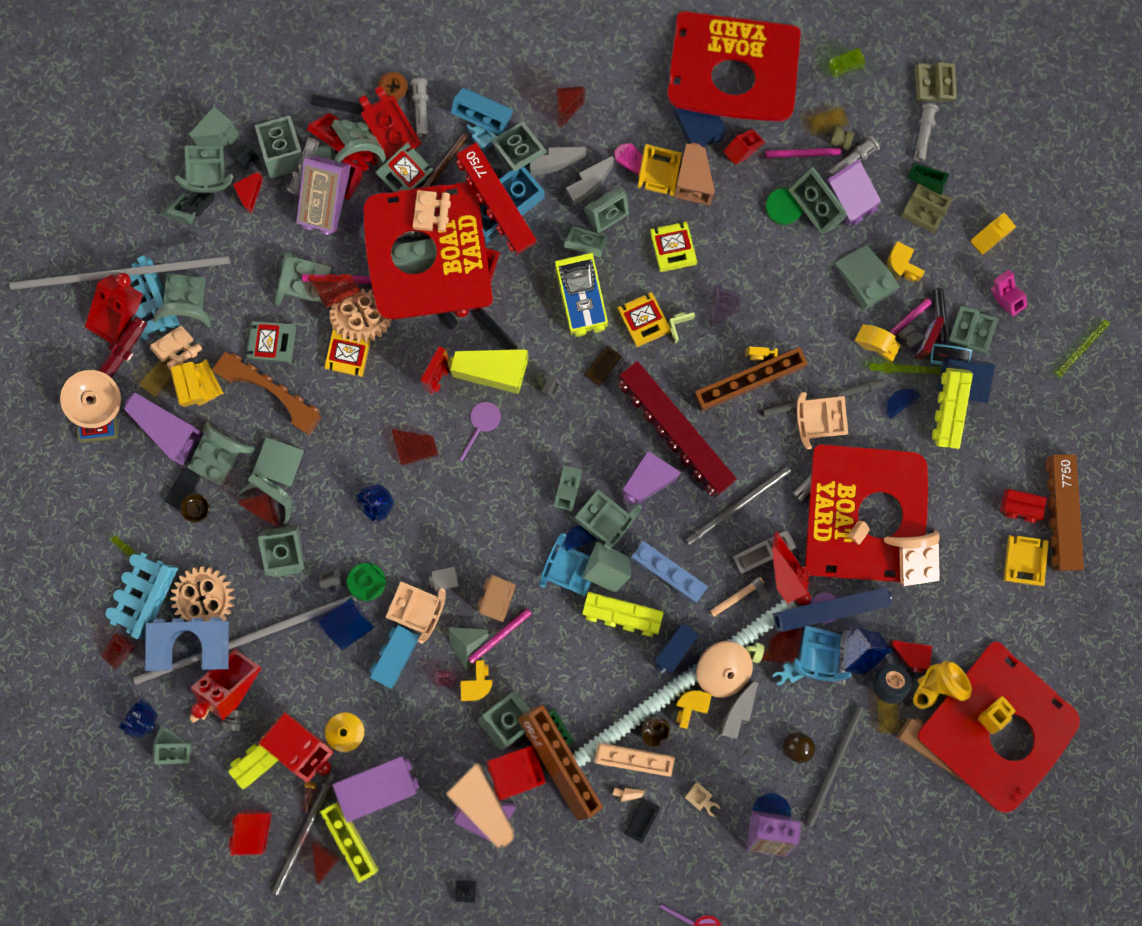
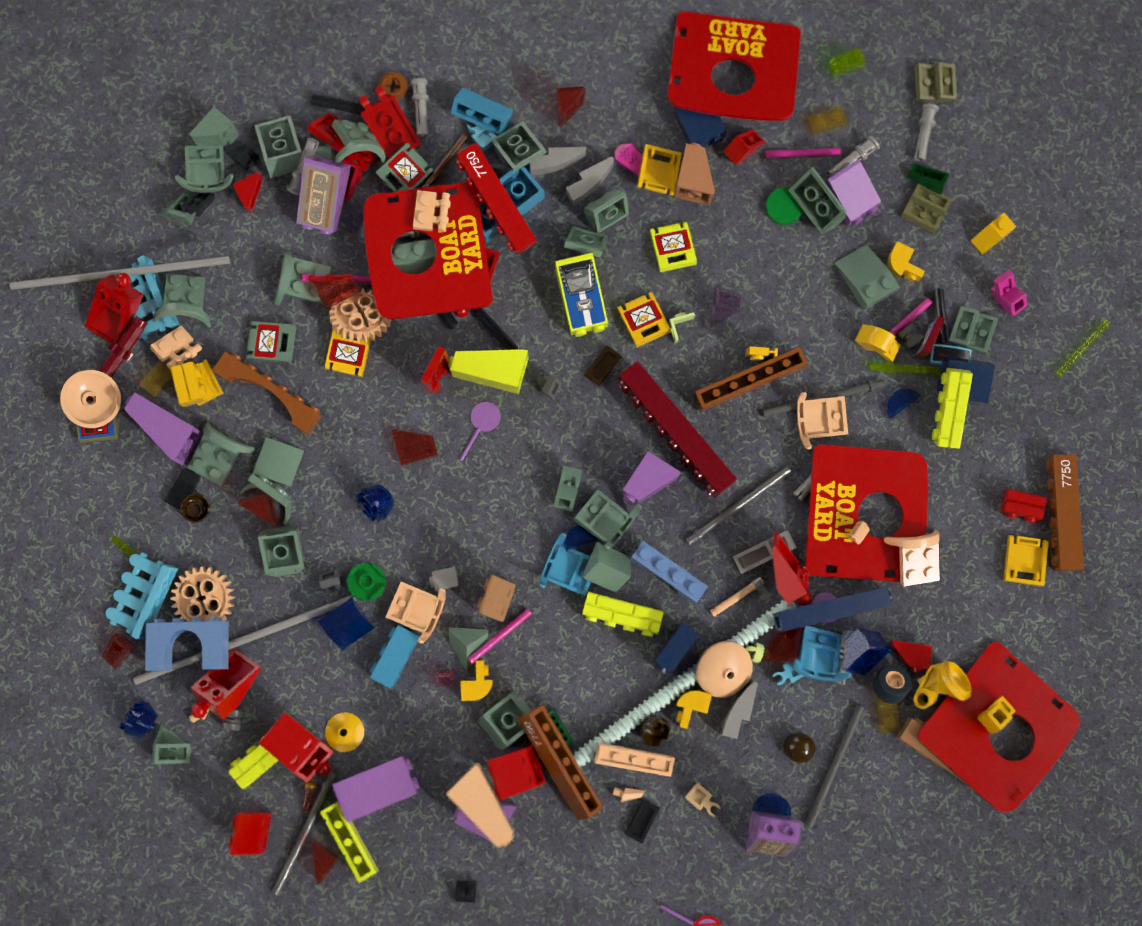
(842, 138): olive wheel -> none

